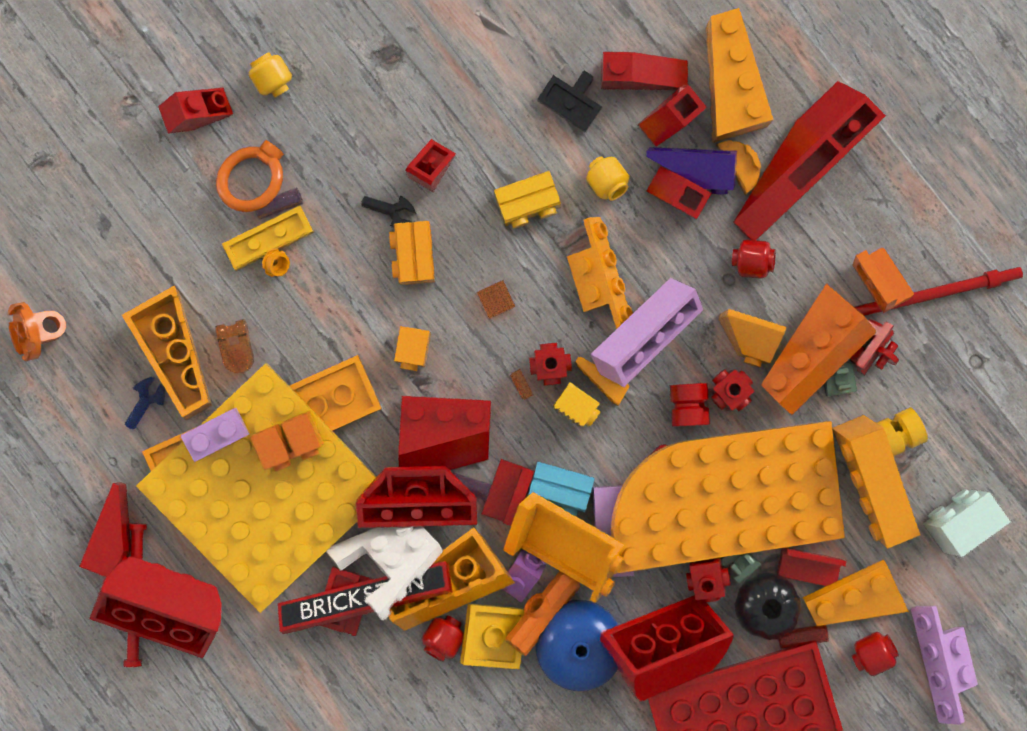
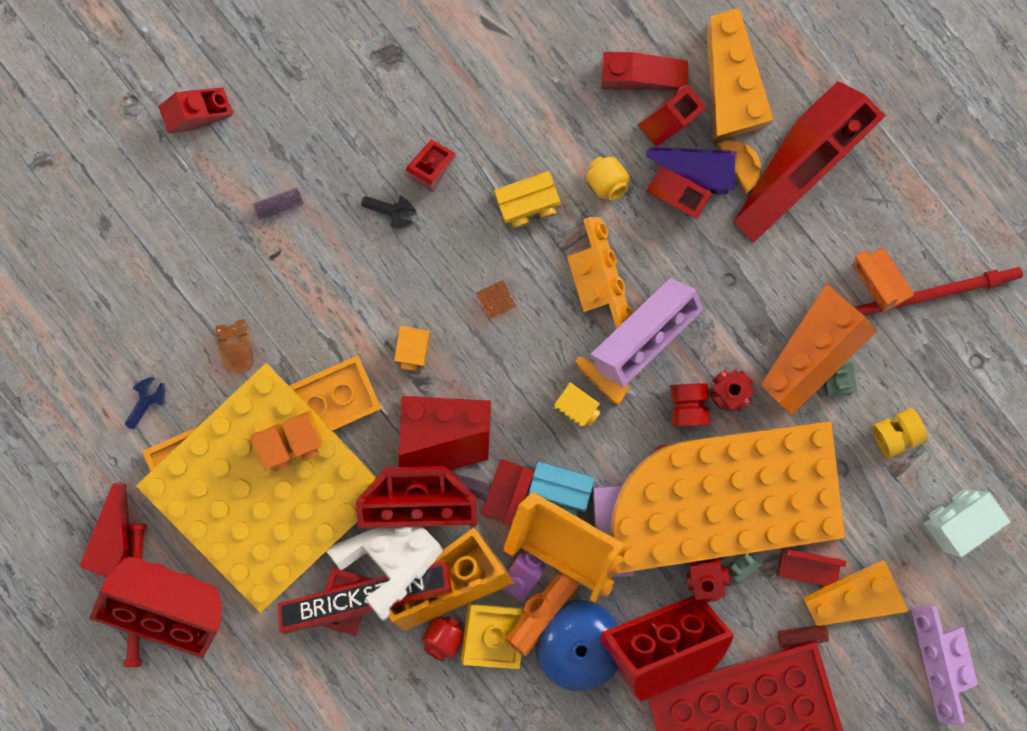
(28, 331): orange tile -> none
(168, 344): light orange wedge -> none
(215, 434): lavender plate -> none
(269, 155): orange piece -> none
(270, 75): yellow head -> none
(272, 234): yellow tile -> none
(280, 265): light orange plate -> none
(413, 253): light orange brick -> none
(521, 384): clear orange tile -> none
(550, 376): red brick -> none
(570, 101): black plate -> none
(752, 337): light orange slope -> none
(752, 597): black piece -> none
(754, 259): red head -> none
(865, 357): red hips -> none
(875, 654): red head -> none
(877, 480): light orange wedge -> none

